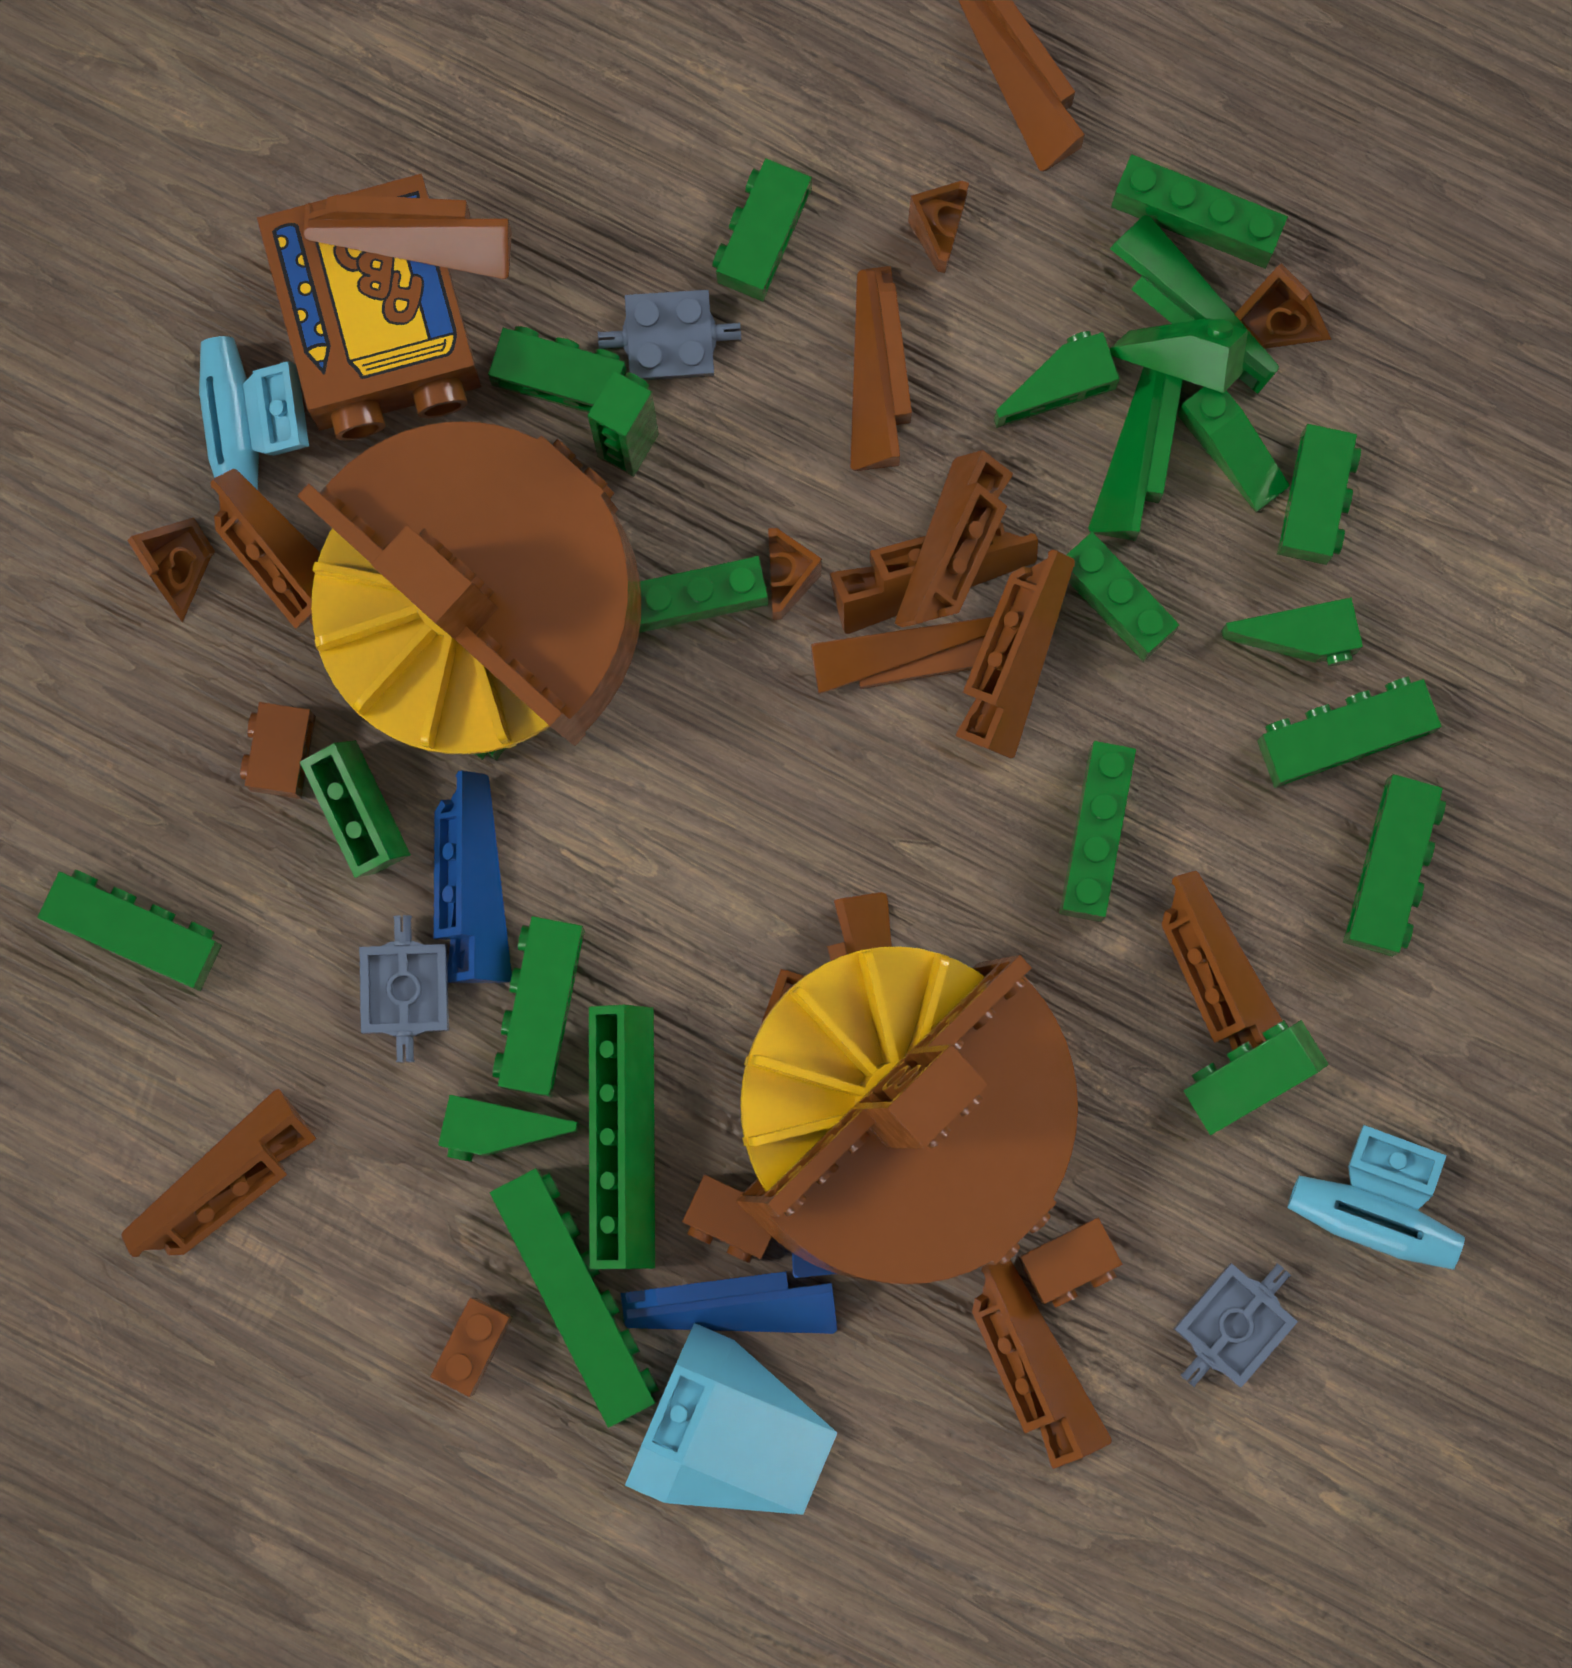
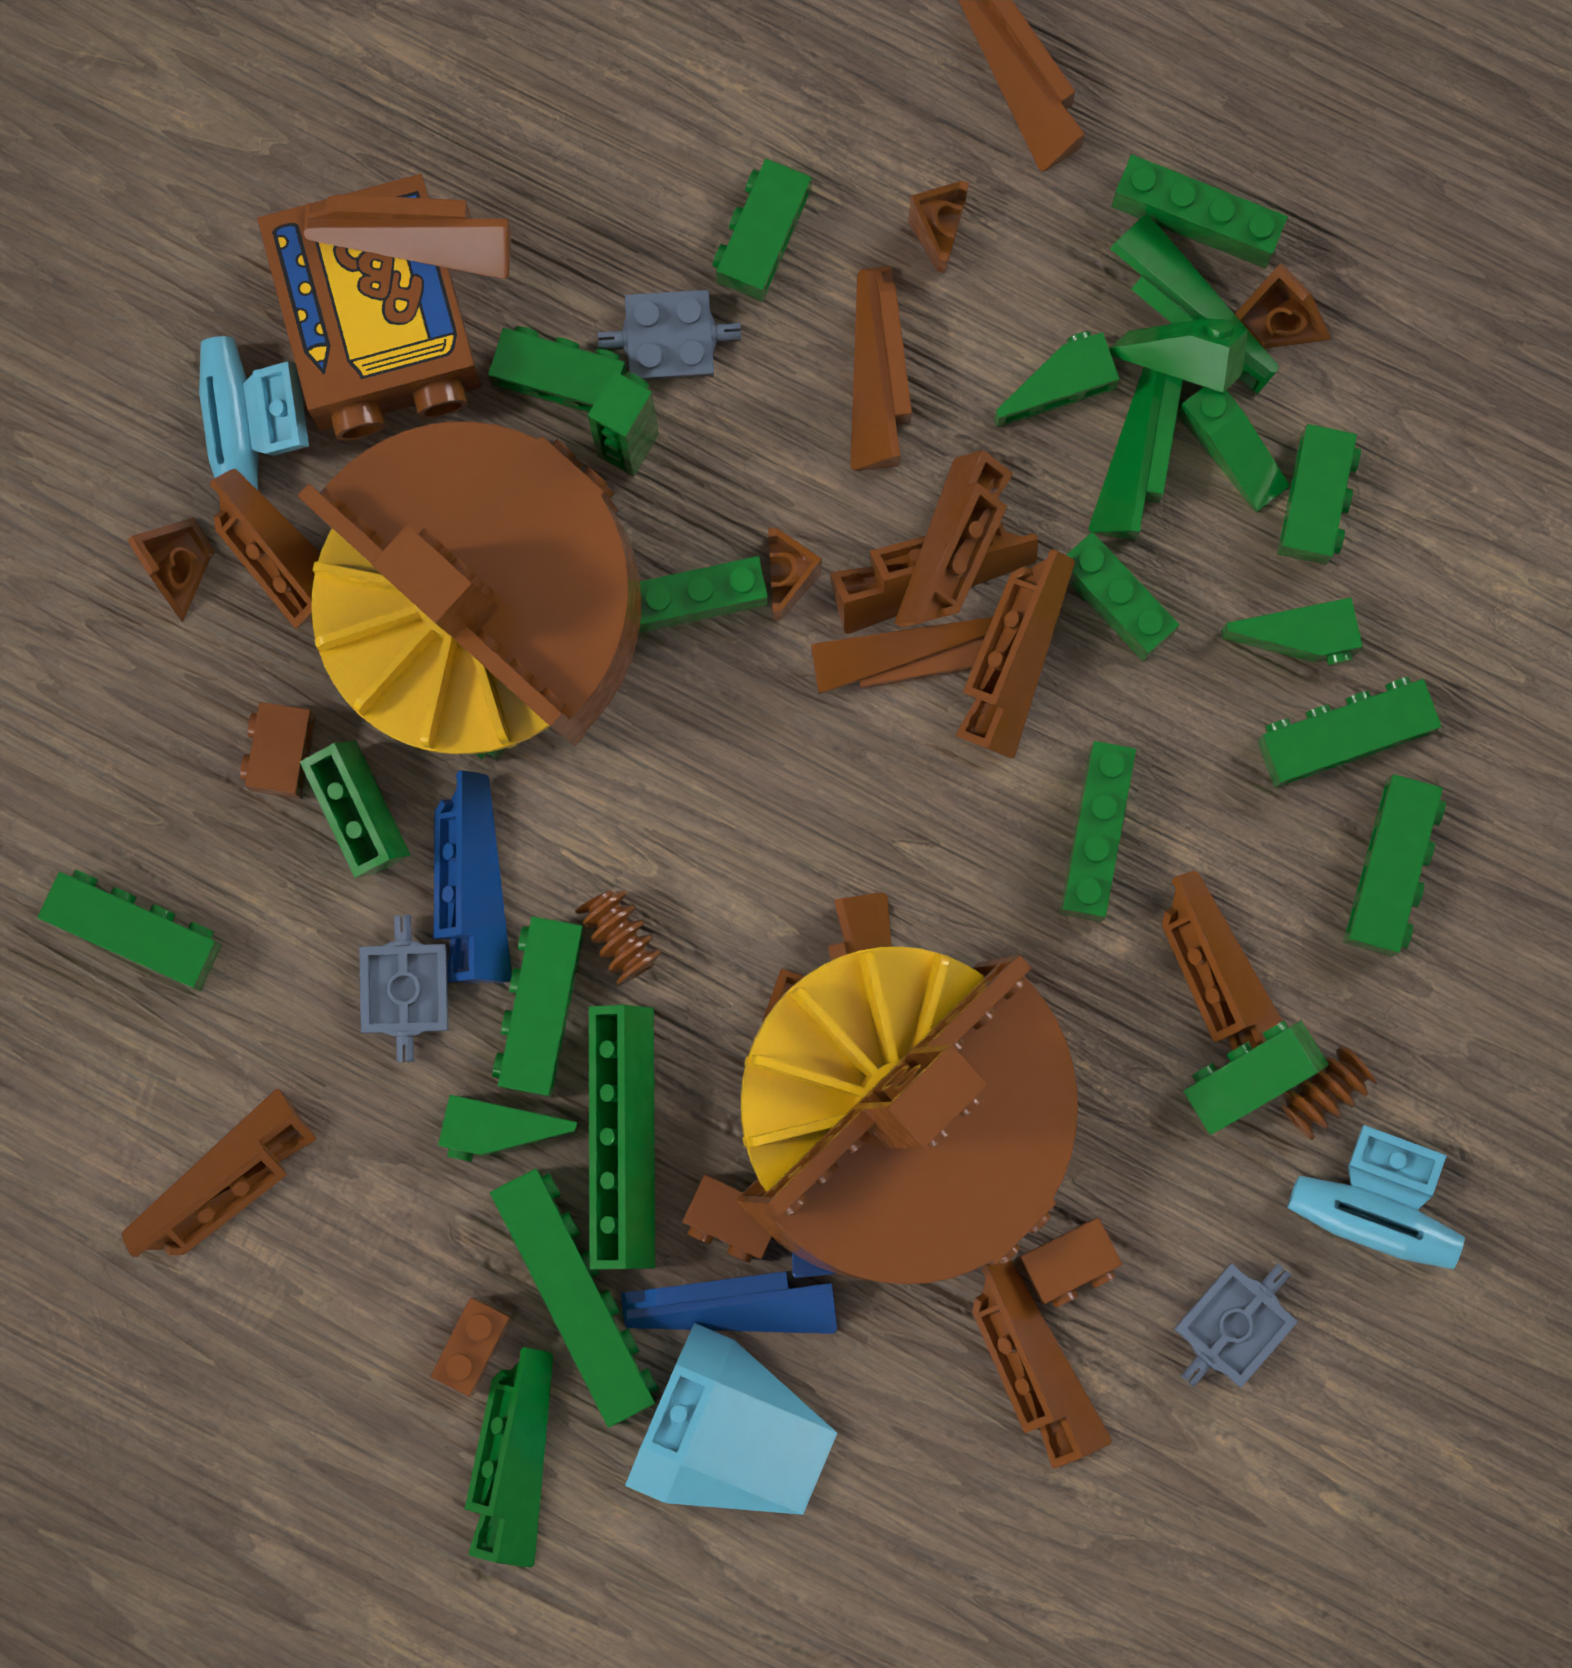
(511, 1462): none -> green wedge
(619, 935): none -> dark orange piece
(1327, 1091): none -> dark orange piece

